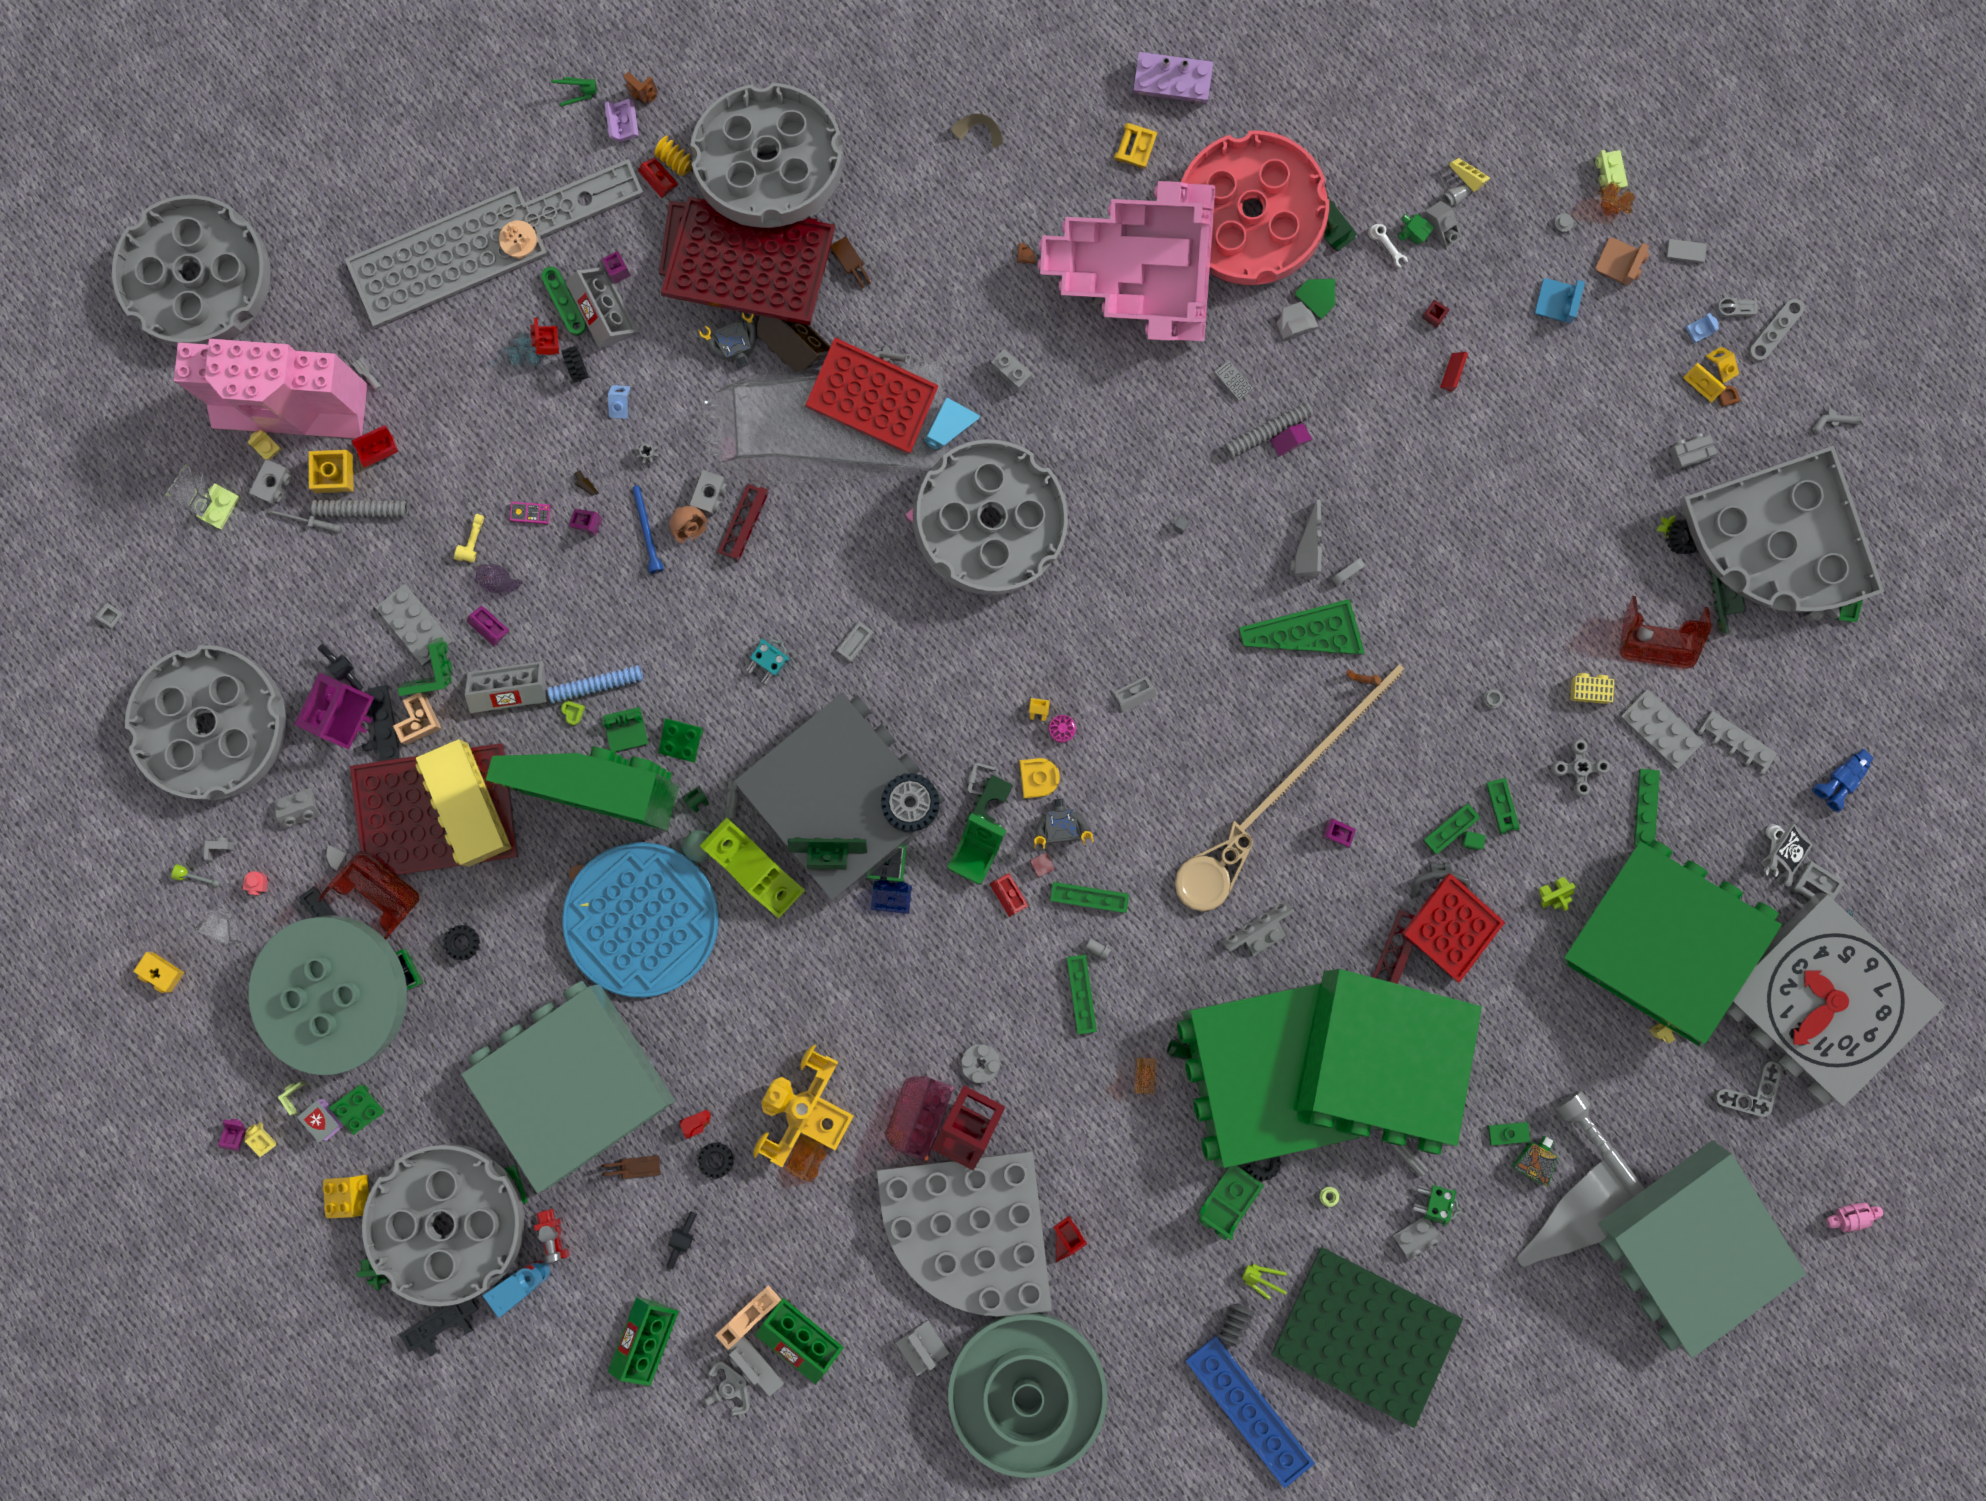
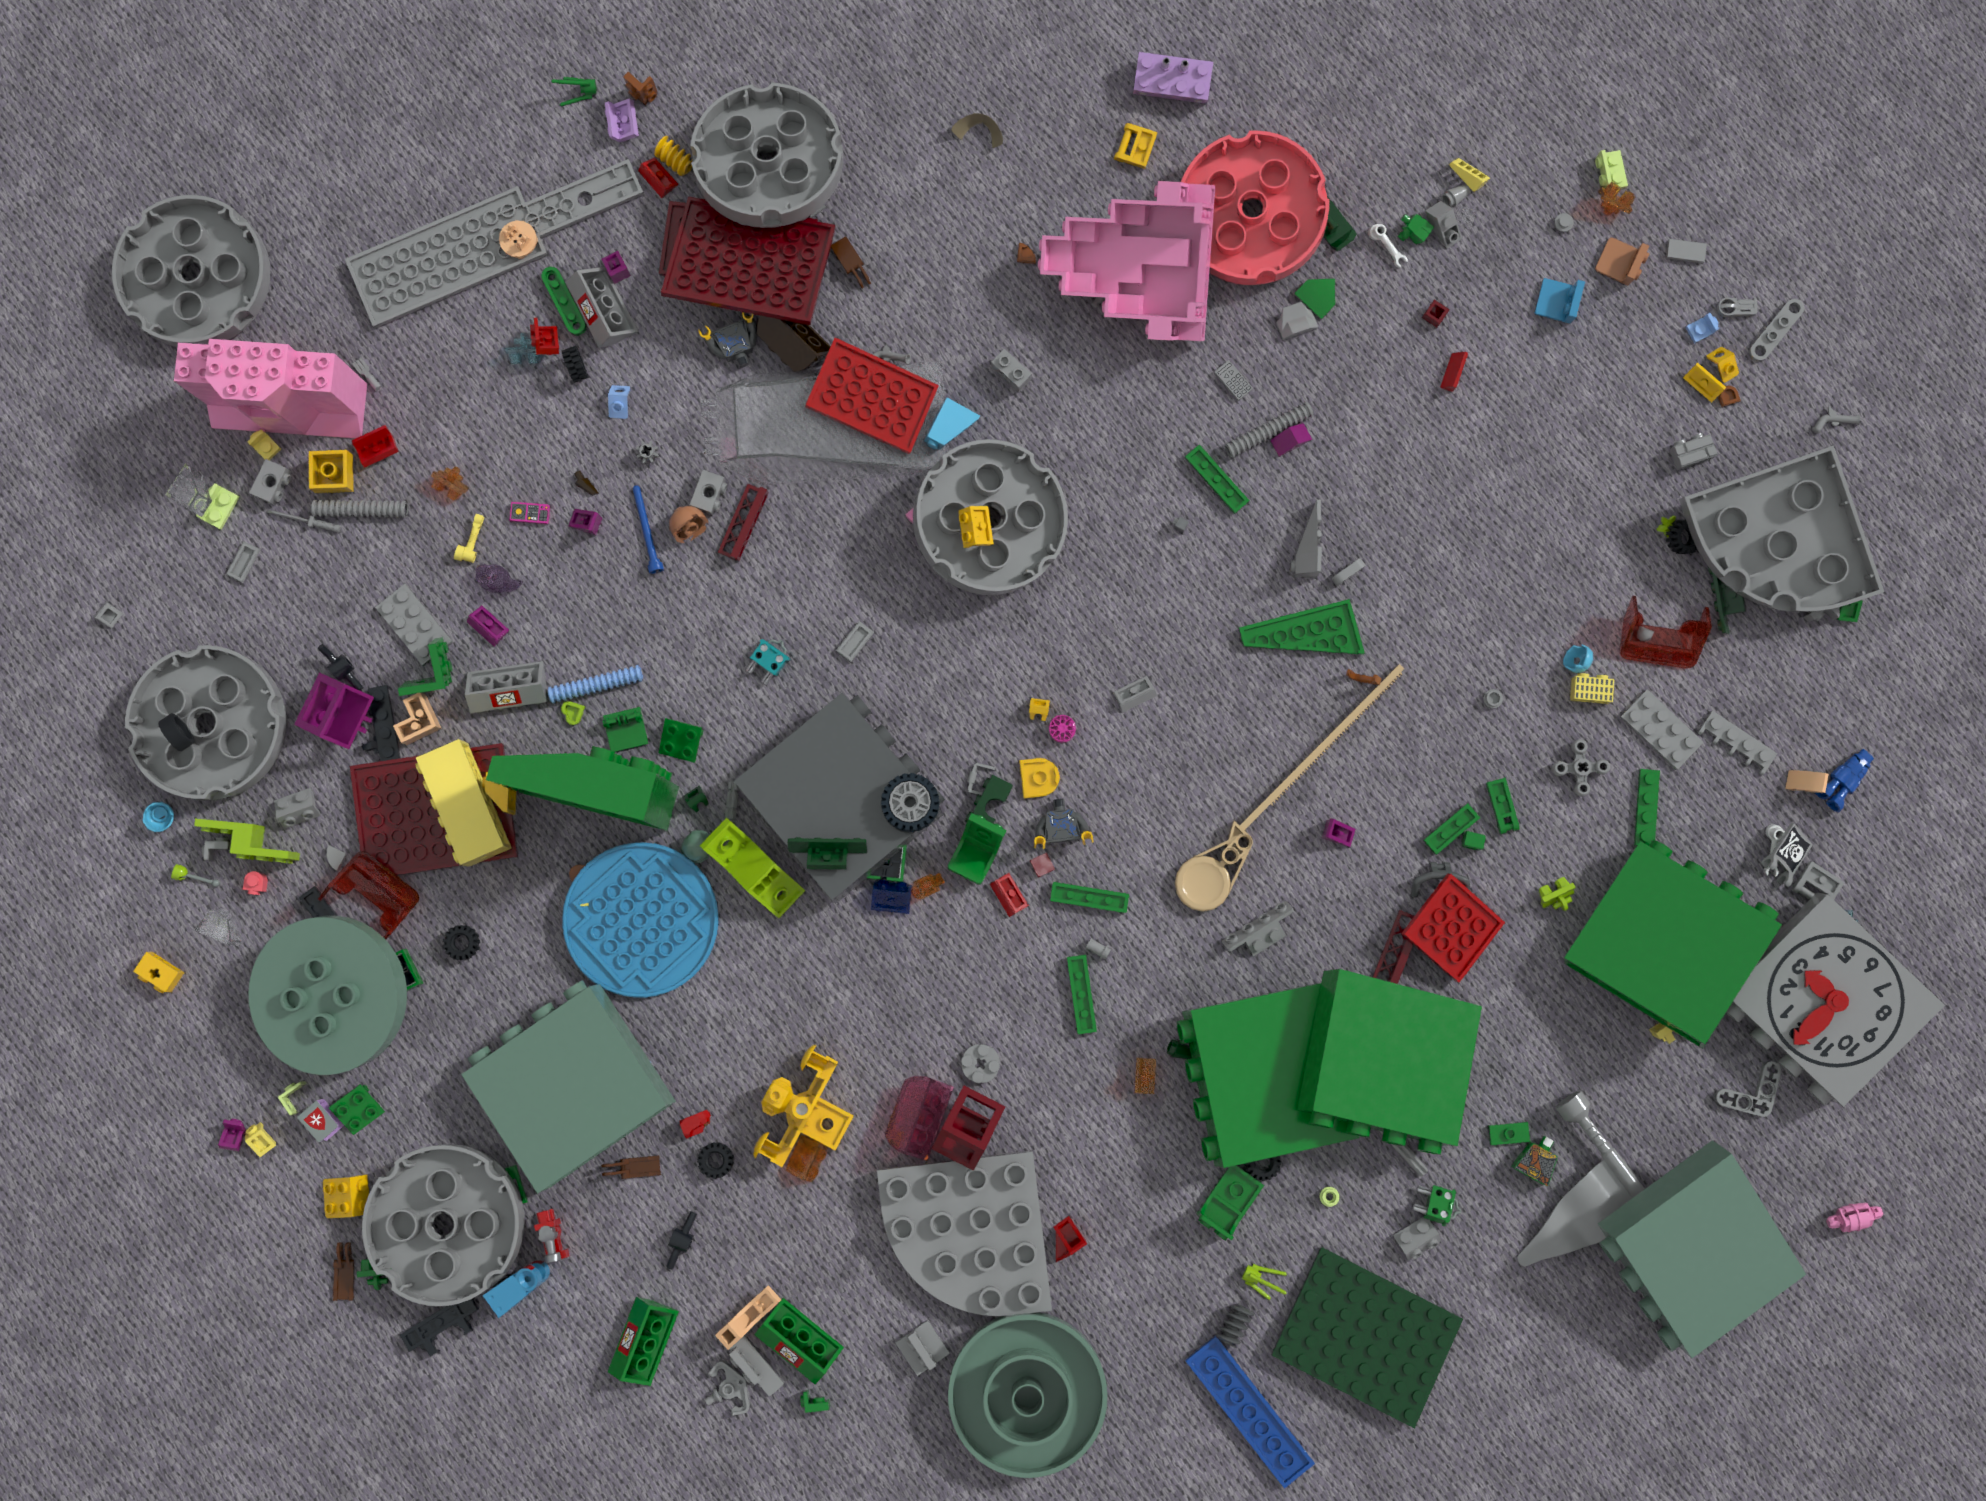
(154, 812): none -> medium azure hair
(176, 732): none -> black tyre
(243, 562): none -> light grey tile
(247, 841): none -> lime bracket
(343, 1274): none -> reddish brown arm
(452, 480): none -> clear orange hips
(502, 796): none -> yellow slope
(817, 1404): none -> green bracket
(927, 886): none -> clear orange hips
(975, 526): none -> yellow bracket
(1217, 479): none -> green plate
(1585, 655): none -> medium azure hair
(1807, 781): none -> light nougat slope

